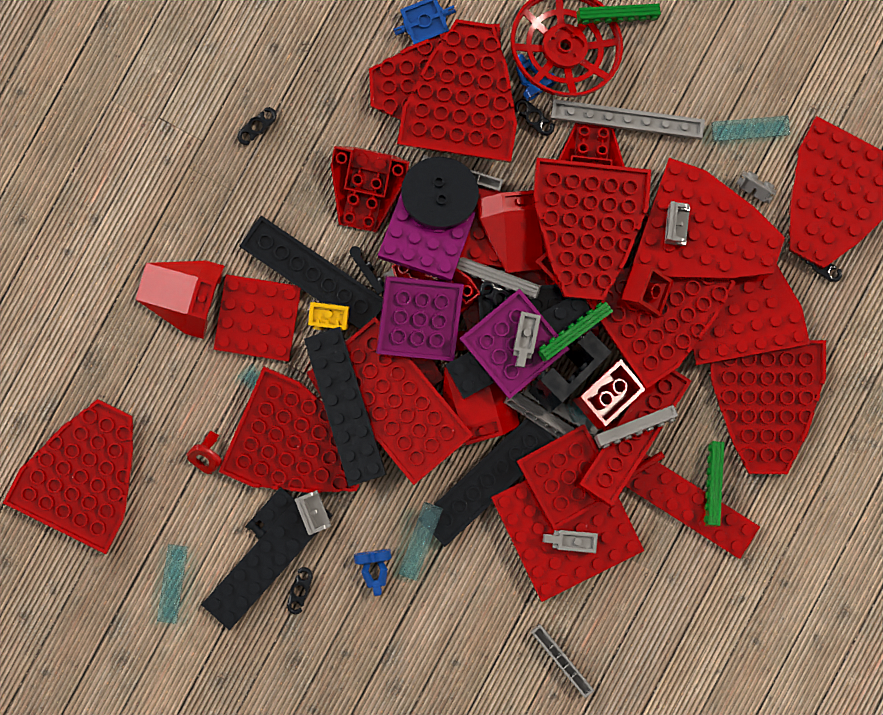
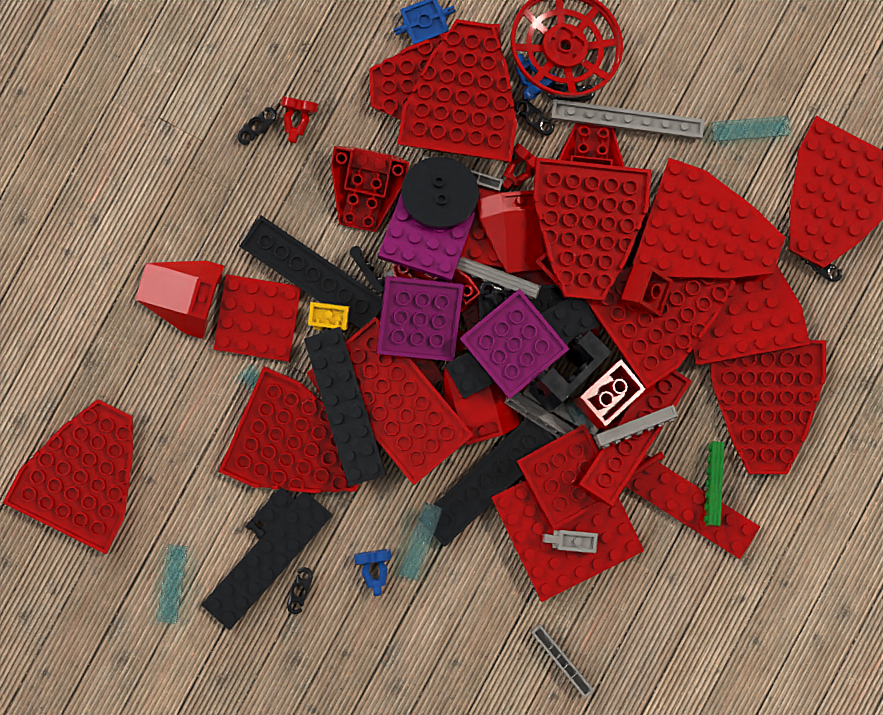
(204, 450): red piece -> none
(305, 108): none -> red piece
(313, 512): light grey hinge -> none
(521, 155): none -> red piece
(526, 337): light grey hinge -> none
(563, 87): none -> black piece
(574, 331): green piece -> none
(618, 13): green piece -> none
(677, 223): light grey hinge -> none
(763, 189): light grey hinge -> none

